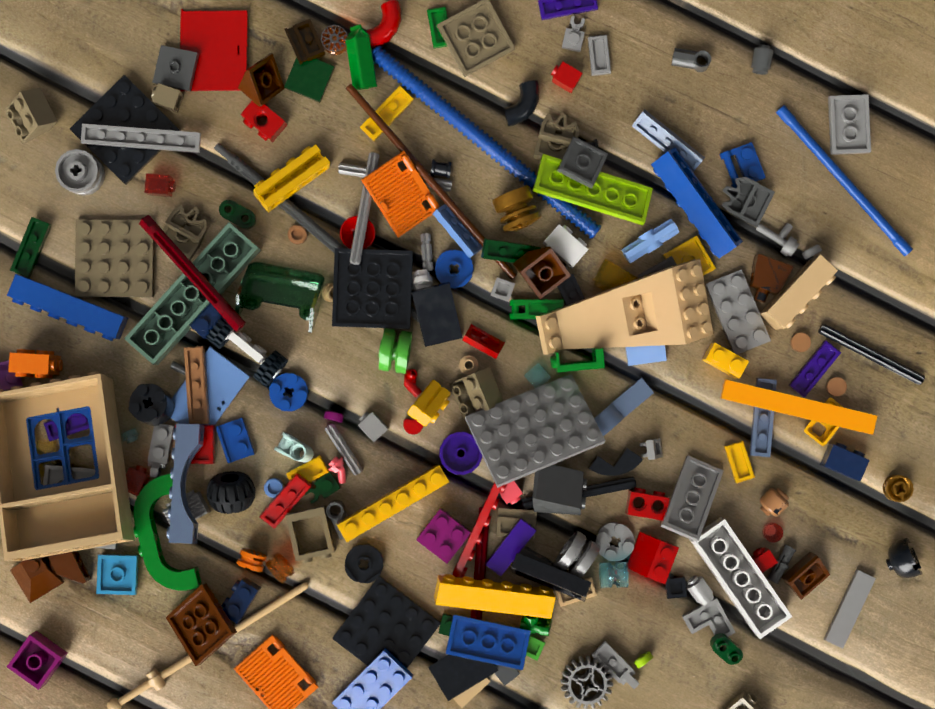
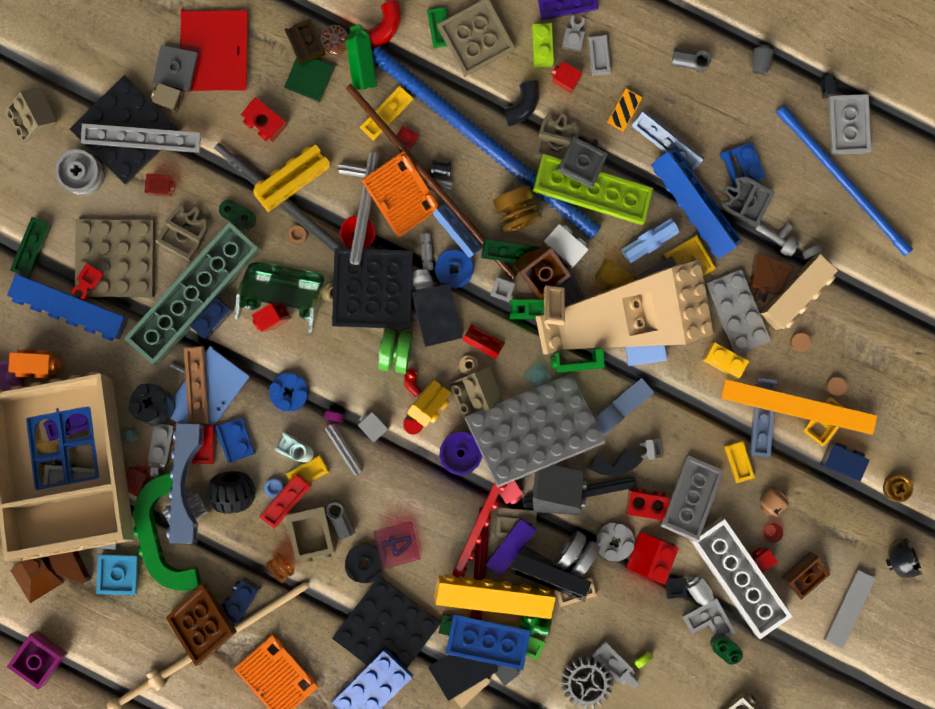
(89, 278): none -> red plate
(192, 273): dark red piece -> none
(251, 559): orange wheel -> none
(262, 81): reddish brown slope -> none
(270, 365): black plate -> none
(271, 317): none -> red brick
(326, 486): dark green plate -> none
(336, 465): coral plate -> none
(392, 503): yellow brick -> none
(397, 545): none -> clear pink tile
(407, 137): none -> red plate
(443, 535): magenta brick -> none
(542, 45): none -> lime brick
(554, 305): none -> tan tile
(613, 574): clear light blue wheel -> none
(624, 110): none -> light orange tile
(783, 561): dark grey pin -> none
(814, 368): dark purple tile -> none
(828, 86): none -> black plate
(871, 354): black axle -> none

